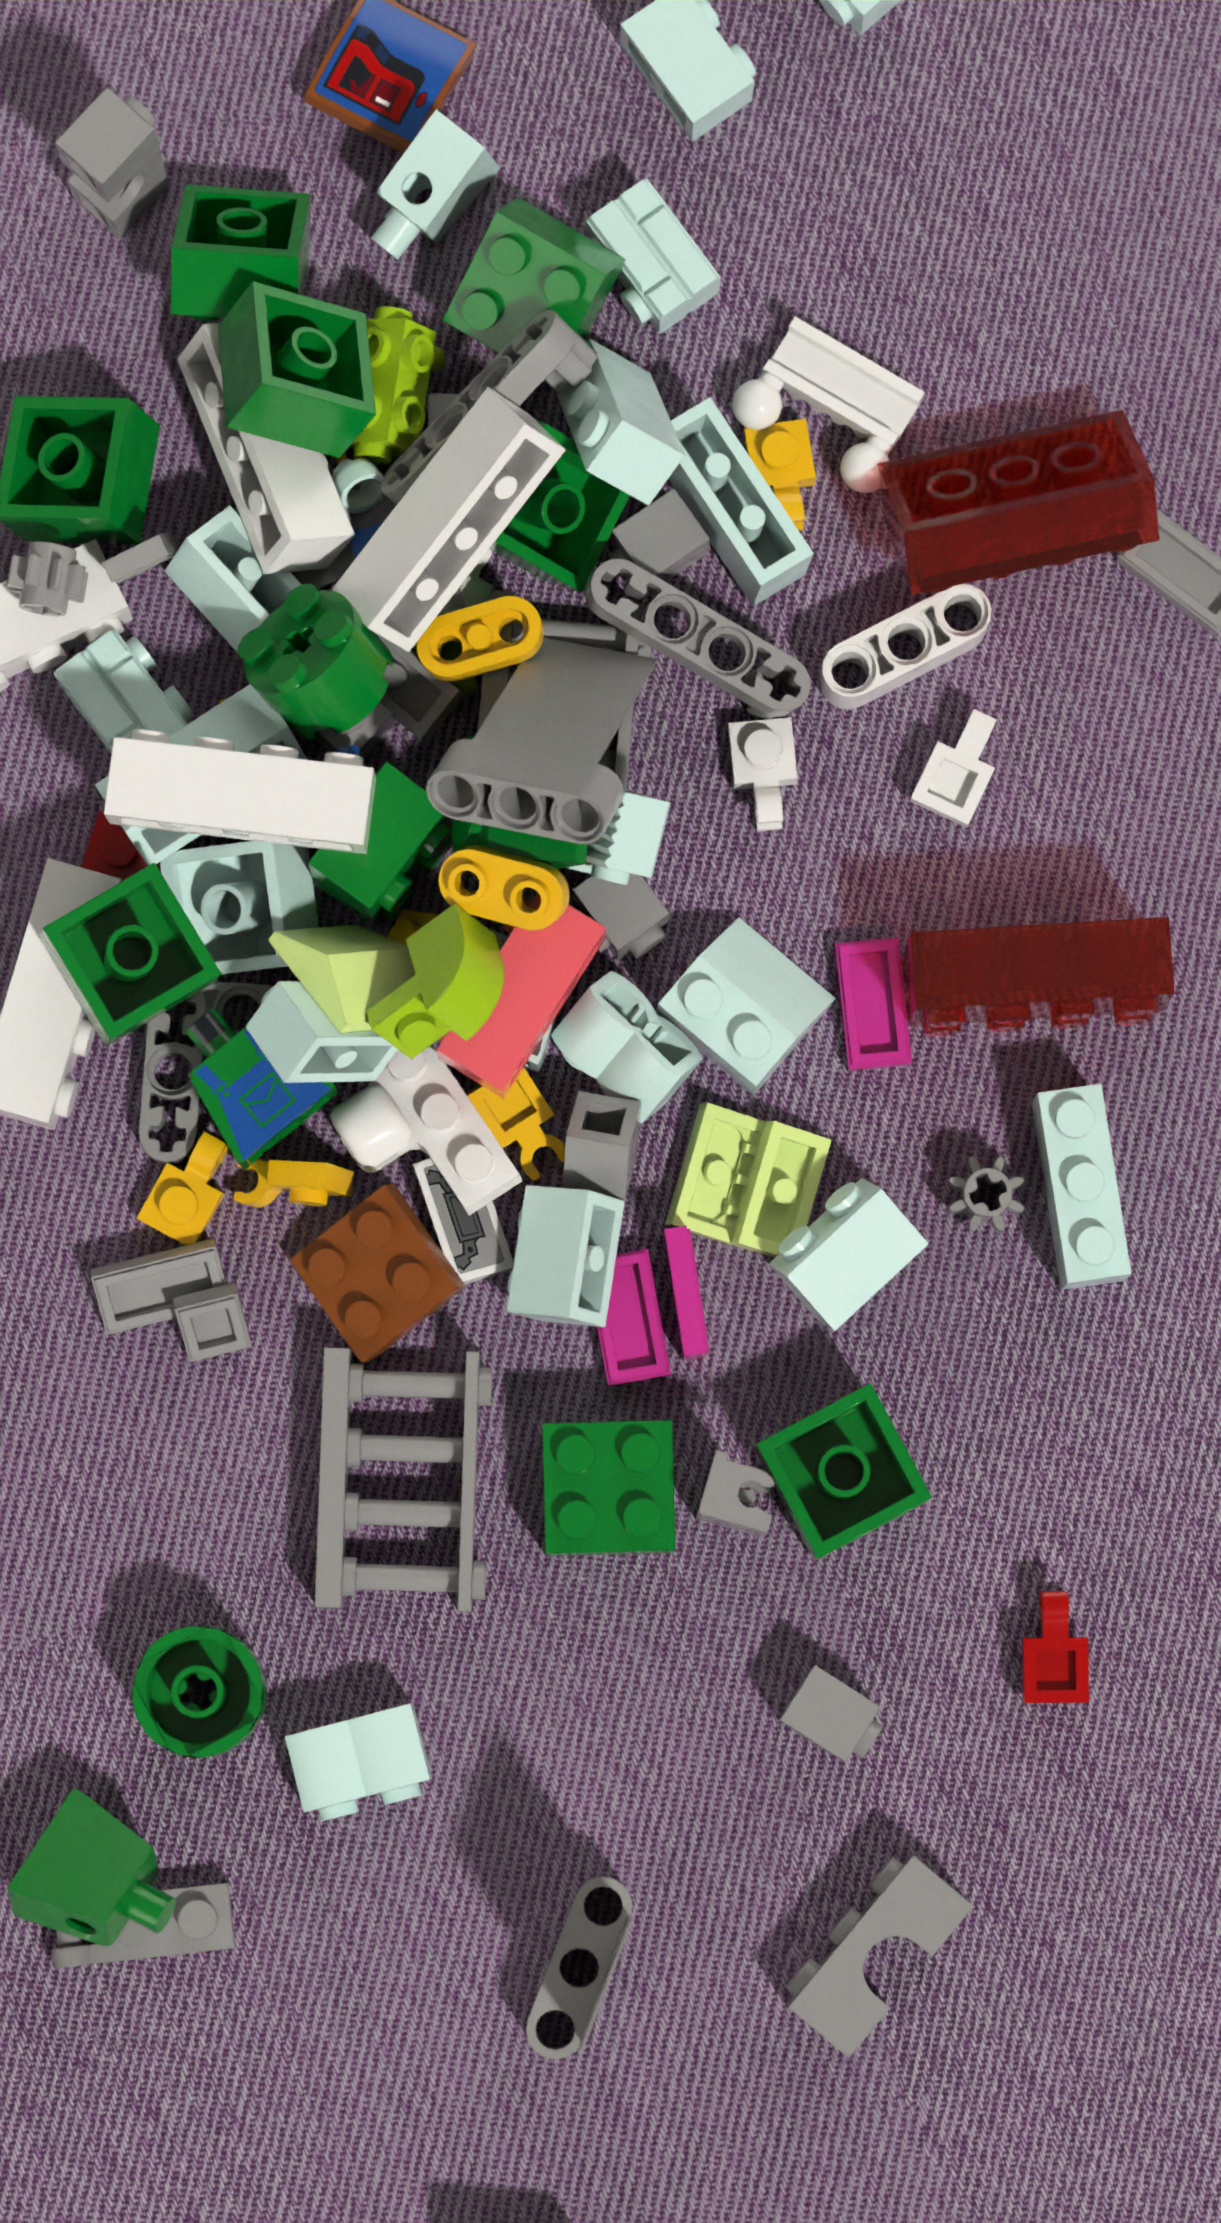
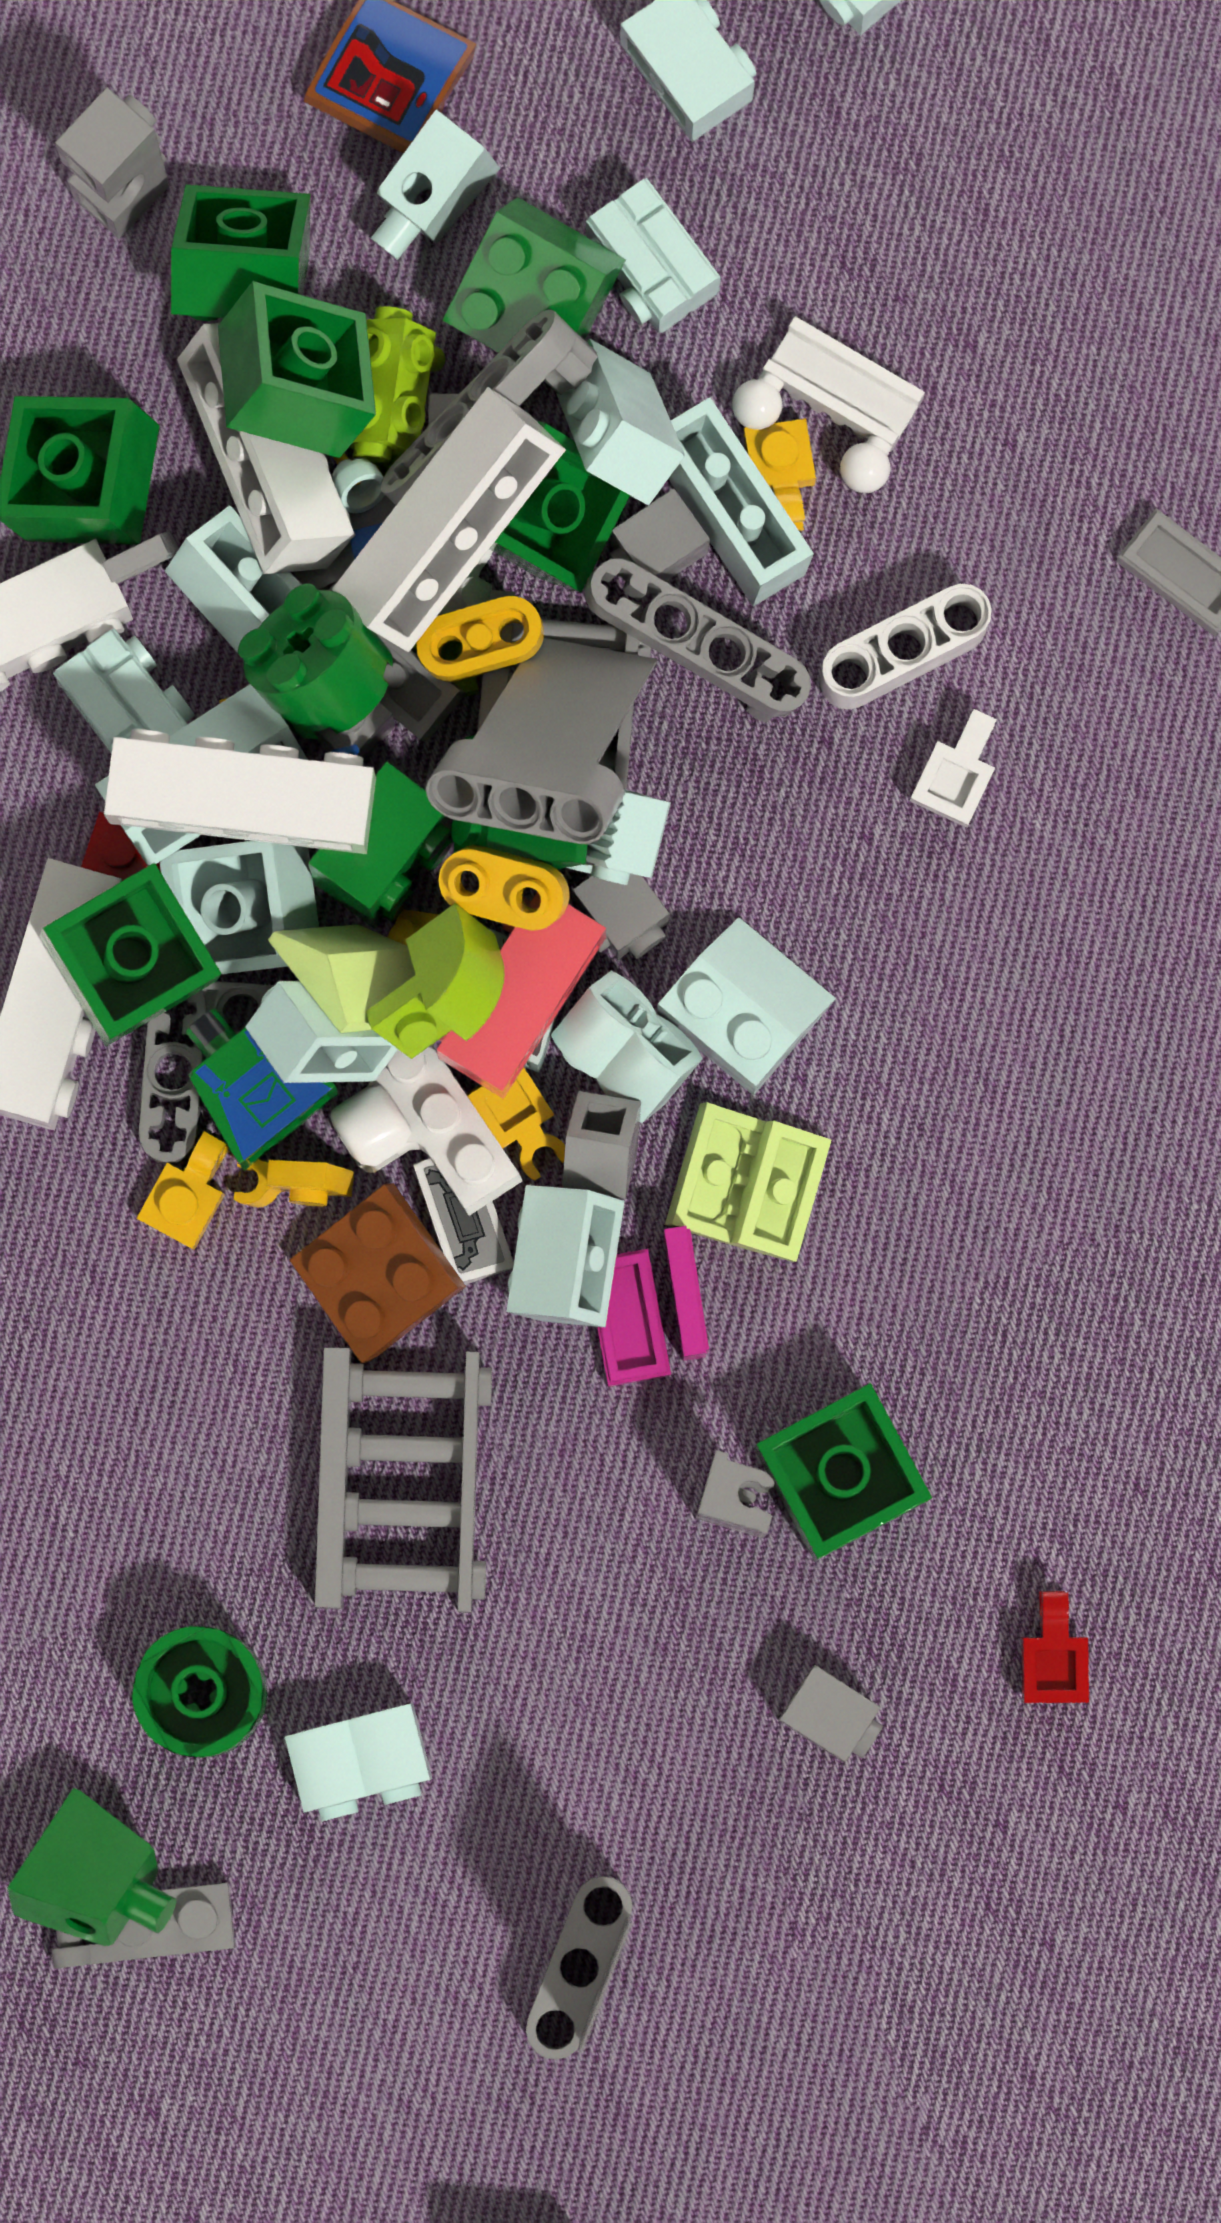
(47, 578): light grey gear -> none
(144, 1287): light grey tile -> none
(212, 1322): light grey tile -> none
(608, 1488): green brick -> none
(763, 760): white plate -> none
(847, 1252): light aqua brick -> none
(873, 1004): dark pink tile -> none
(907, 1904): light grey arch -> none
(991, 1178): light grey gear -> none
(1018, 502): clear red brick -> none
(1038, 974): clear red brick -> none
(1081, 1186): light aqua brick -> none

